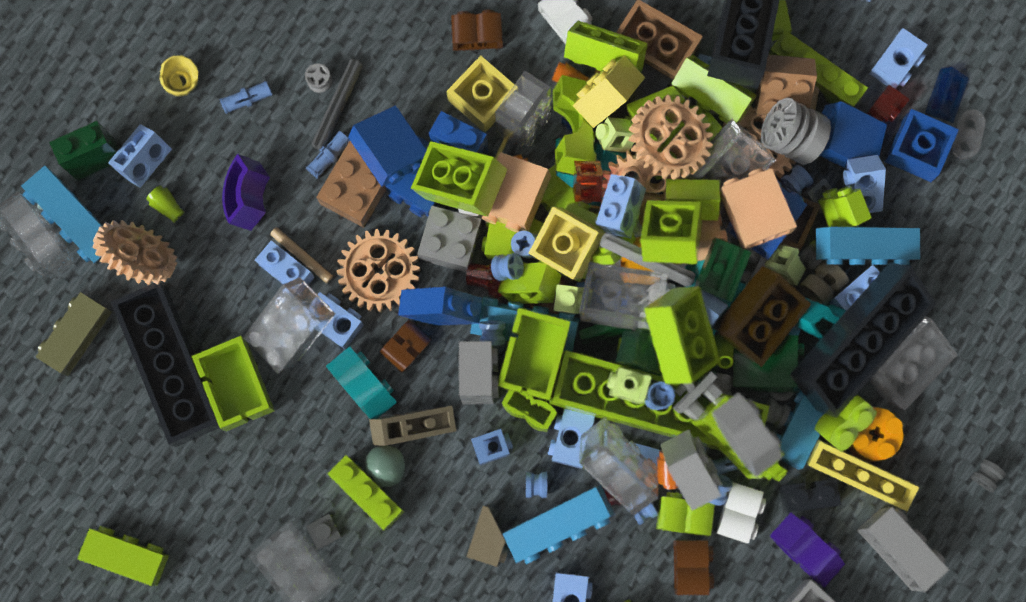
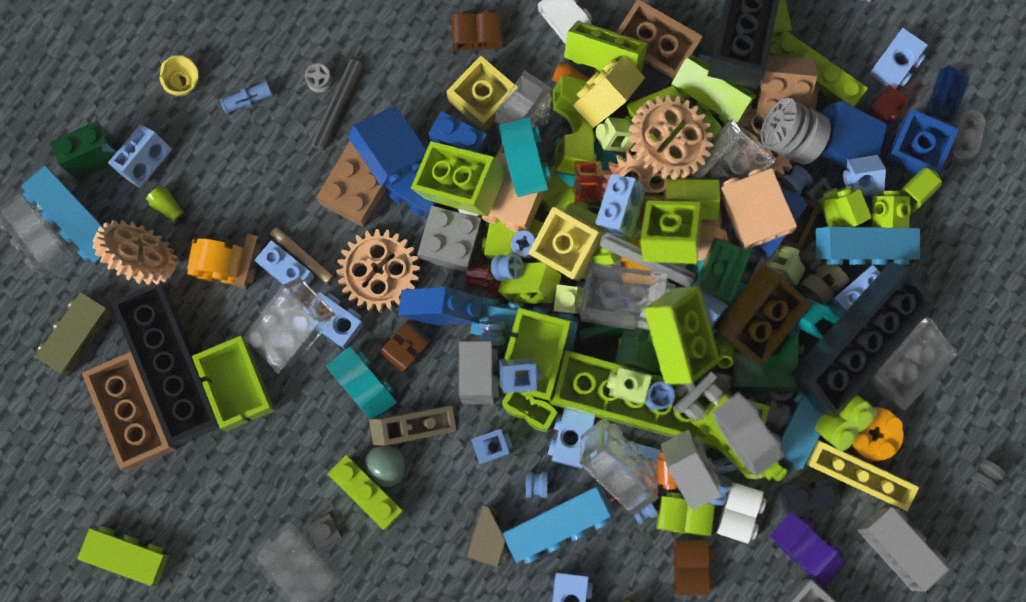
(126, 412): none -> medium nougat brick
(214, 260): none -> light orange brick
(244, 192): dark purple brick -> none
(250, 252): none -> medium nougat plate
(328, 155): medium blue pin -> none
(514, 383): none -> medium blue brick
(523, 156): none -> teal brick
(891, 210): none -> lime brick
(921, 188): none -> lime brick

